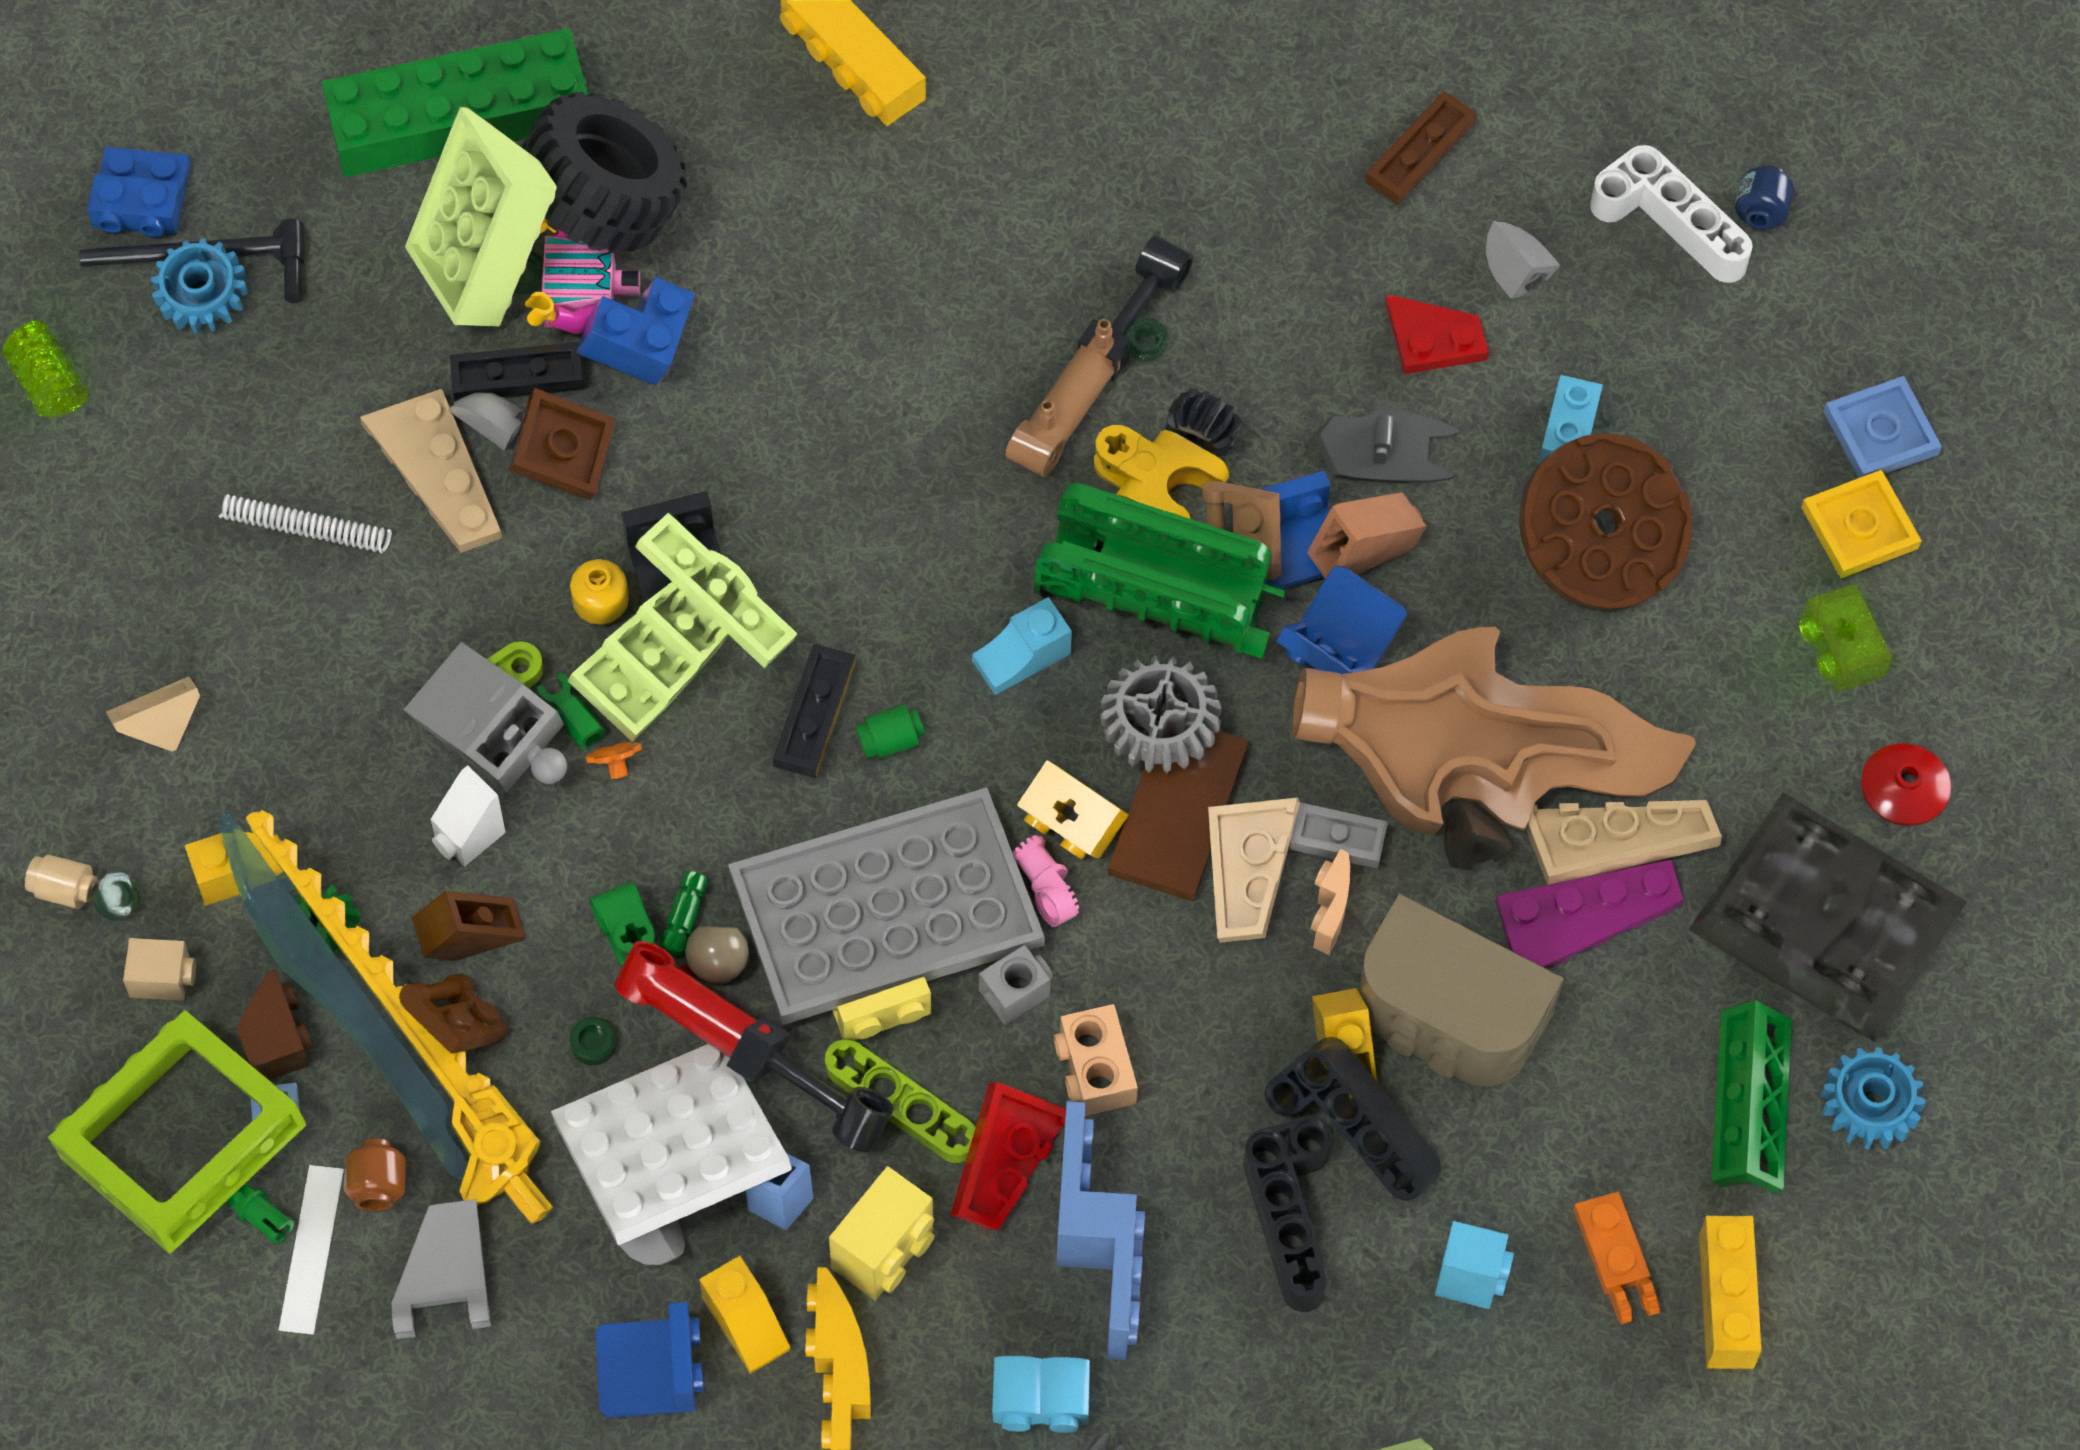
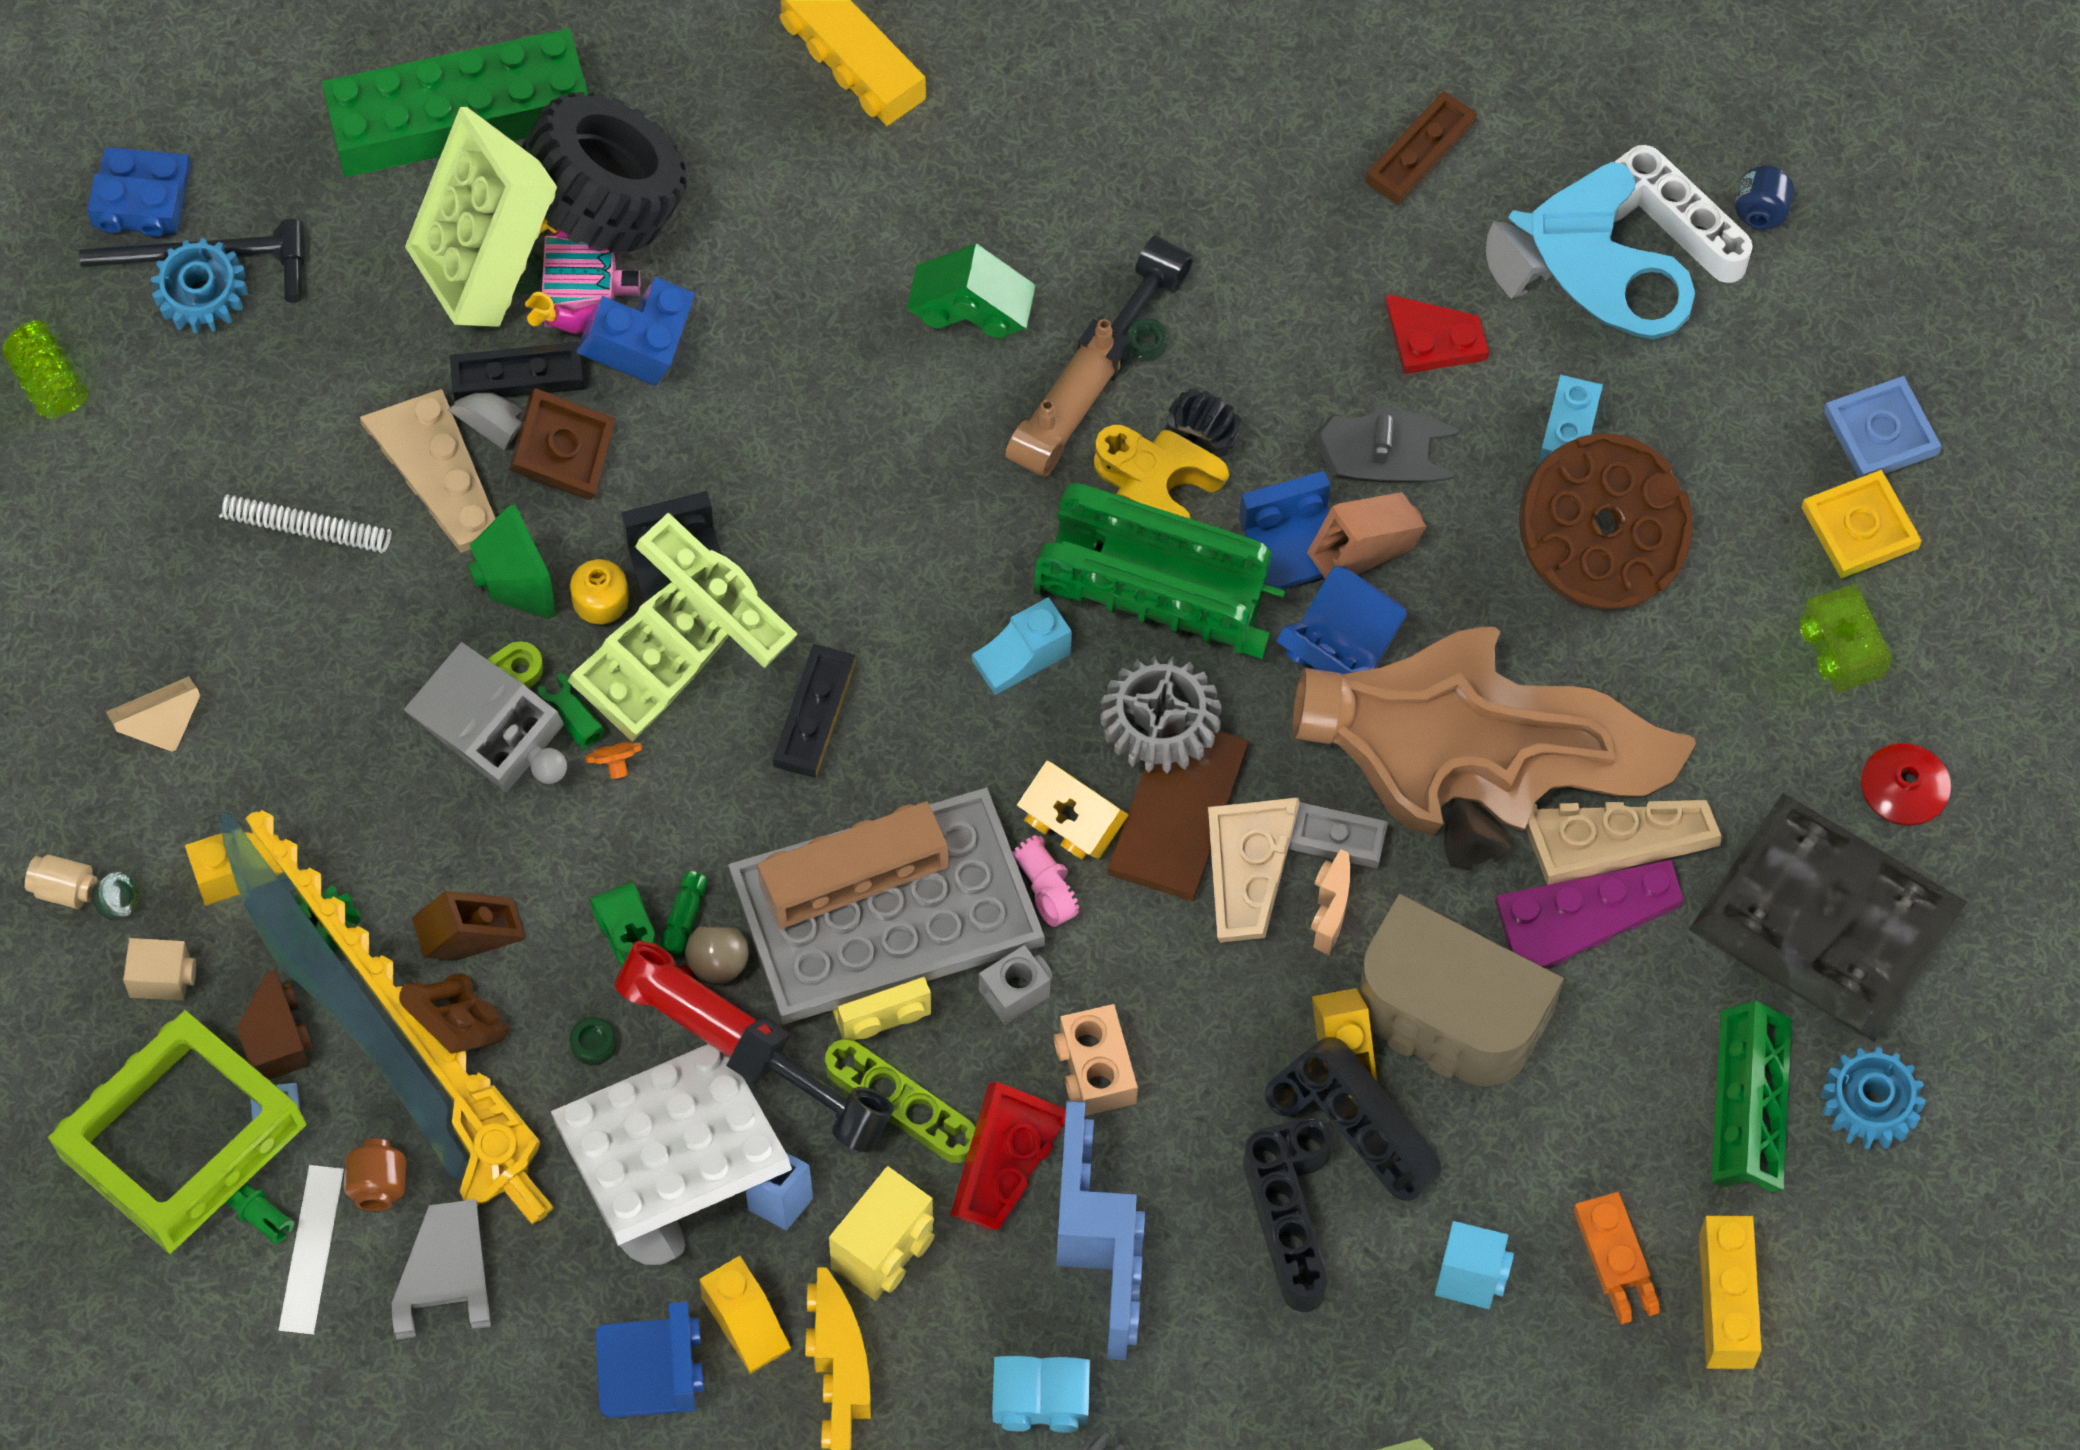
(467, 818): white slope -> none
(511, 566): none -> green slope
(853, 864): none -> medium nougat brick
(889, 731): green brick -> none
(974, 288): none -> green brick
(1254, 515): medium nougat plate -> none
(1594, 271): none -> medium azure animal

